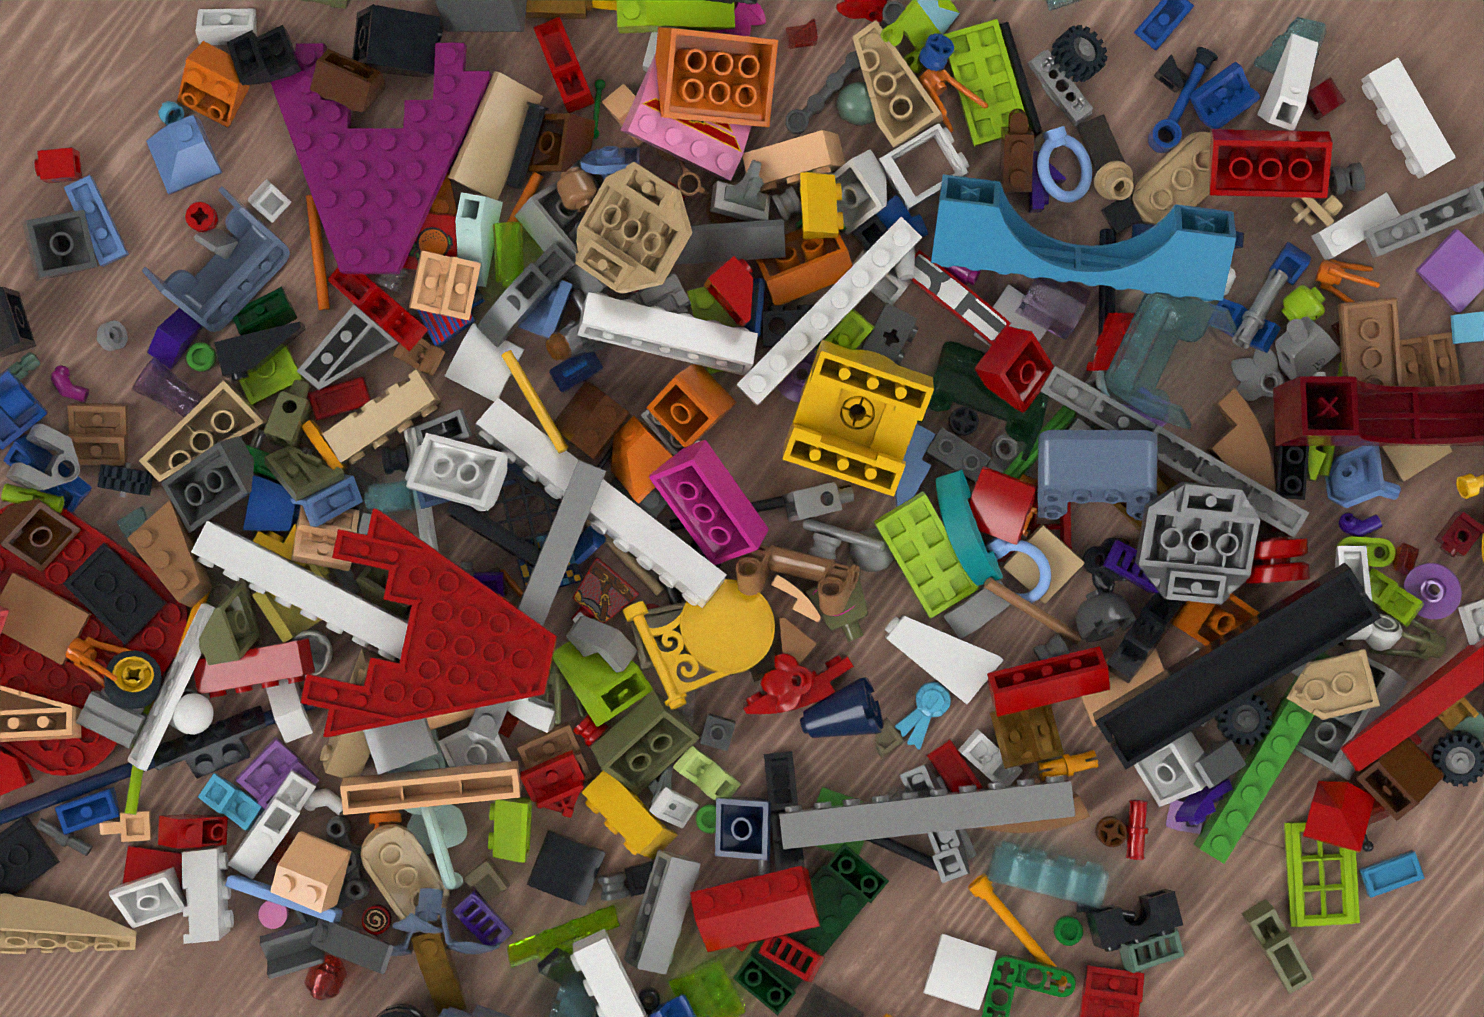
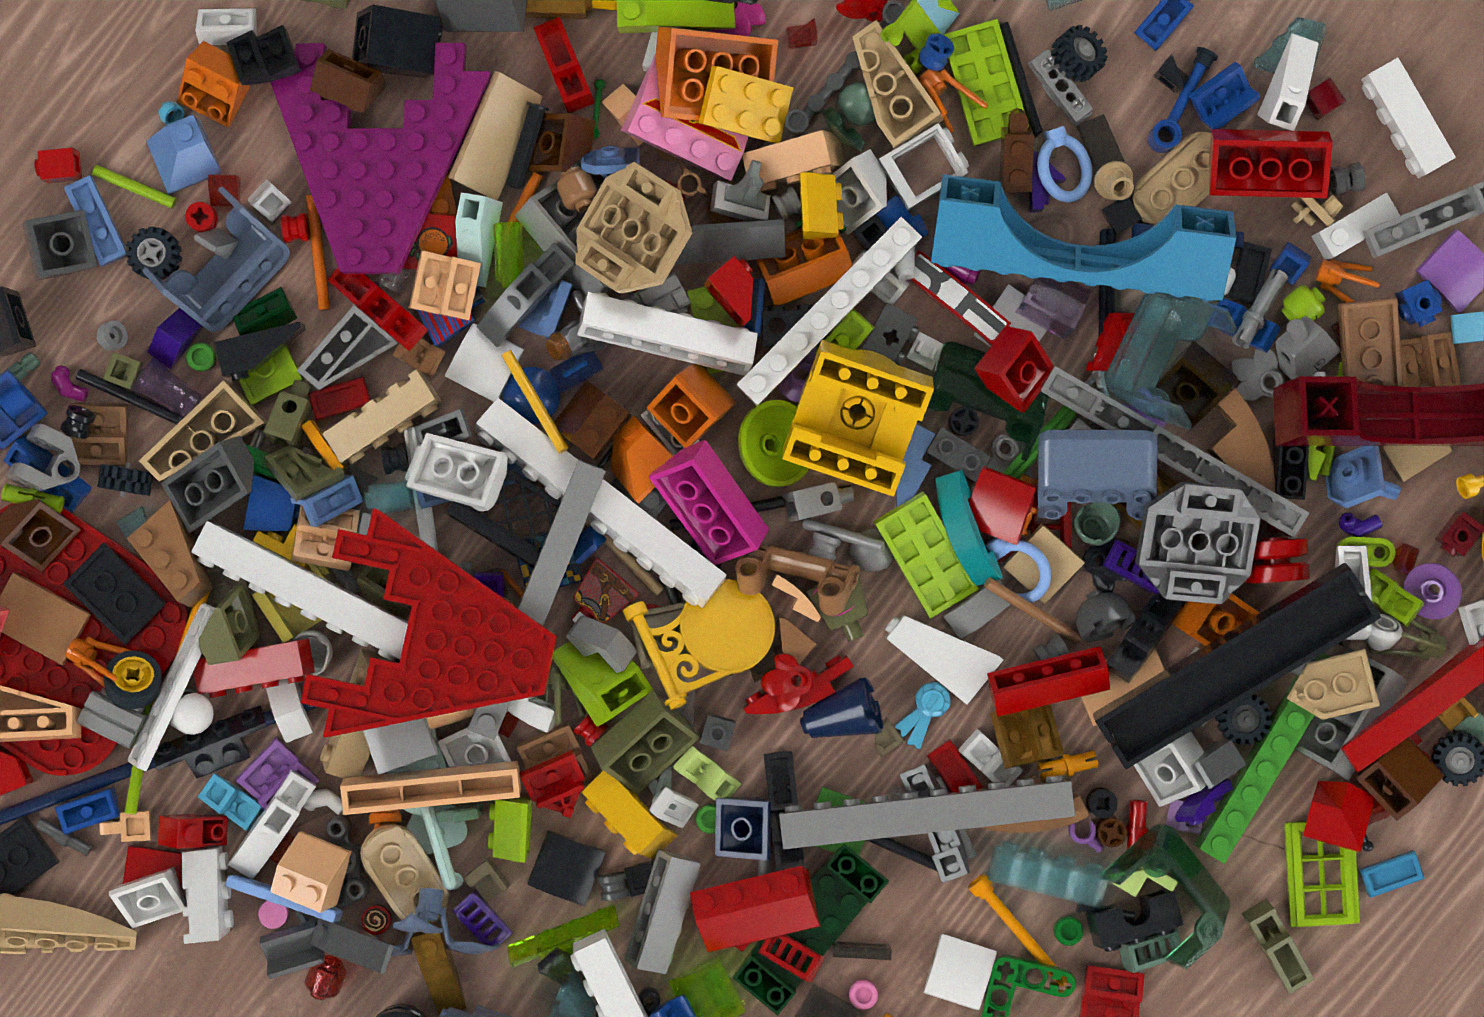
(78, 421): none -> black wheel
(123, 370): none -> olive brick
(128, 396): none -> black bar
(134, 186): none -> lime bar
(145, 248): none -> black wheel
(229, 182): none -> clear red slope
(295, 227): none -> red wheel
(460, 813): none -> sand green tile
(544, 387): none -> blue dish
(745, 104): none -> yellow plate
(769, 423): none -> lime dish
(835, 124): none -> clear green dish
(861, 950): none -> clear smoke tile
(863, 994): none -> bright pink tile
(924, 351): none -> white tile
(1090, 839): none -> medium lavender piece
(1097, 523): none -> sand green hair
(1097, 798): none -> black wheel
(1136, 880): none -> yellowish green slope
(1163, 852): none -> clear green windscreen
(1196, 382): none -> dark brown slope
(1250, 272): none -> black tile
(1419, 303): none -> blue brick

